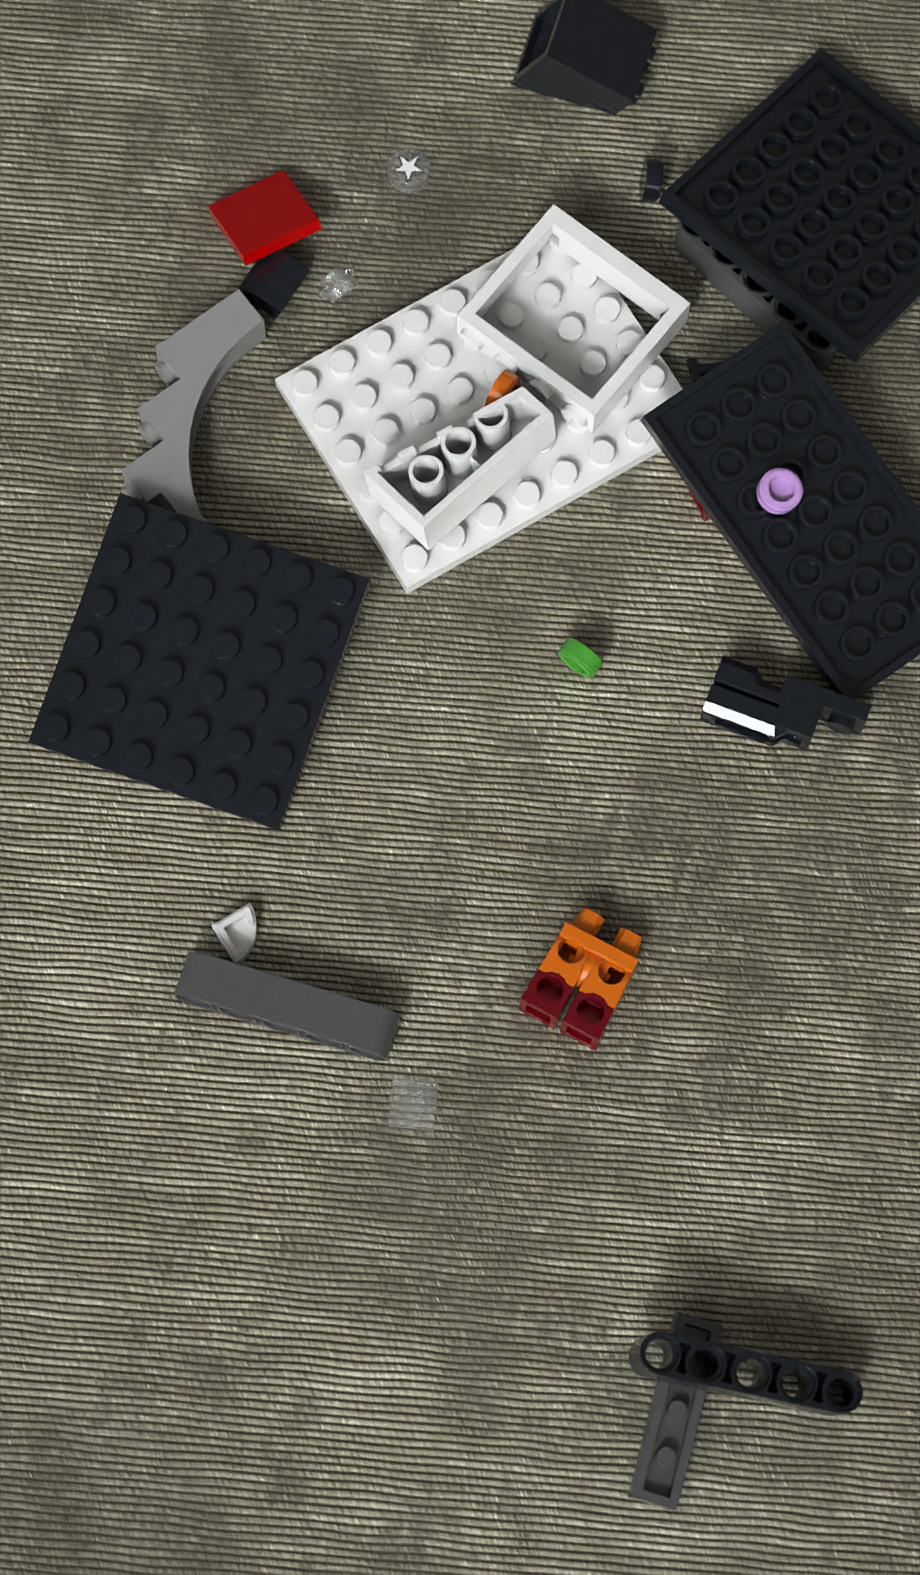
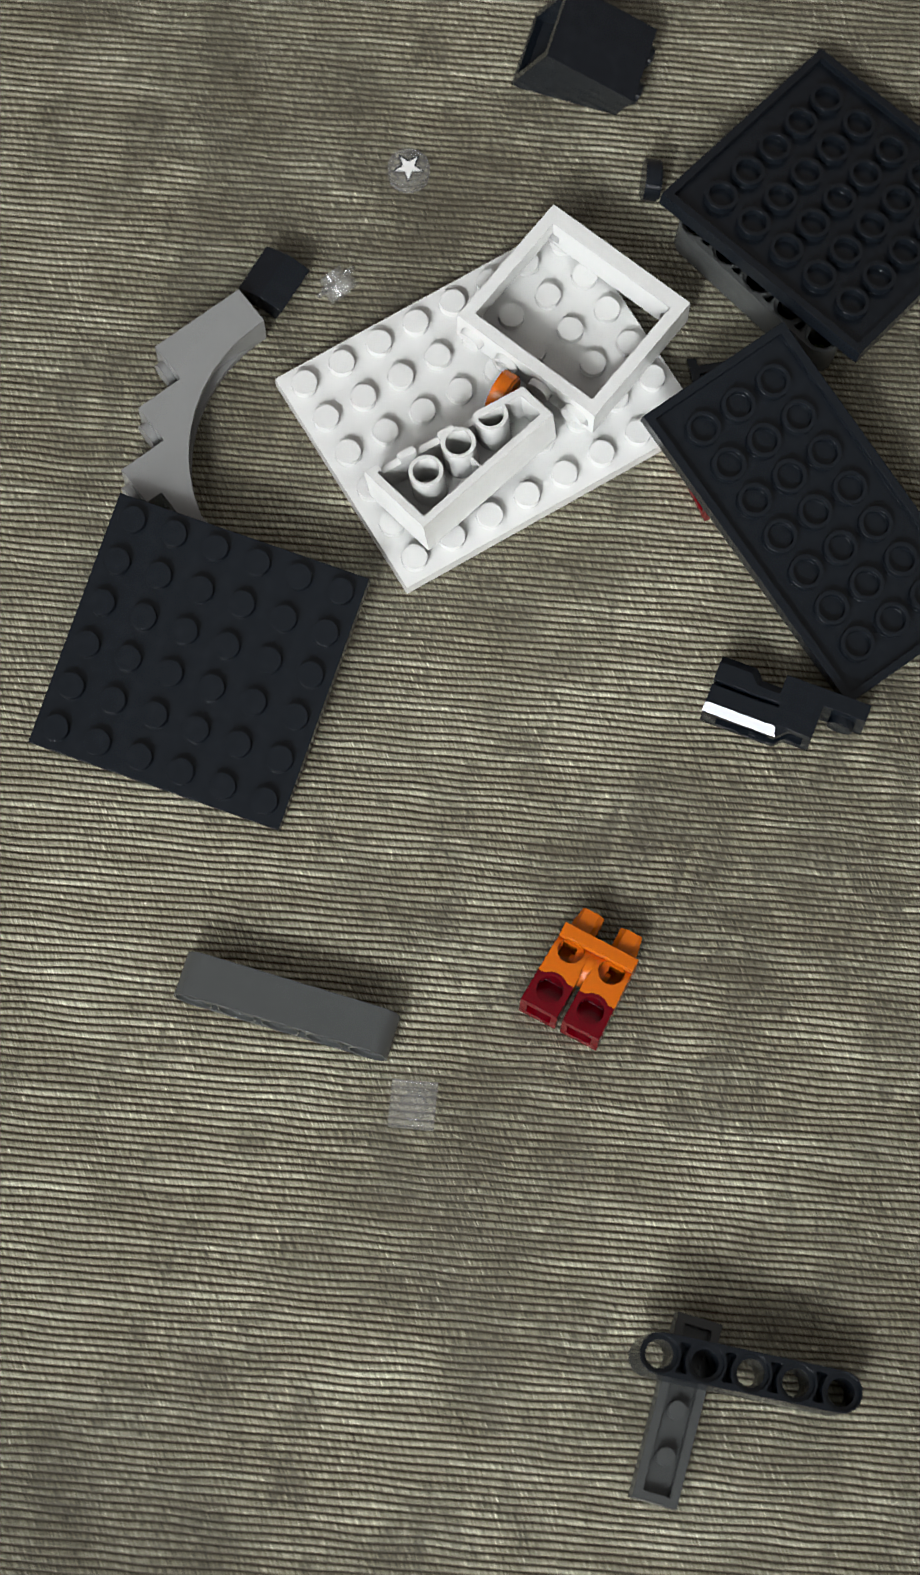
(237, 933): white tile -> none
(264, 217): red tile -> none
(579, 658): bright green tile -> none
(779, 491): lavender tile -> none

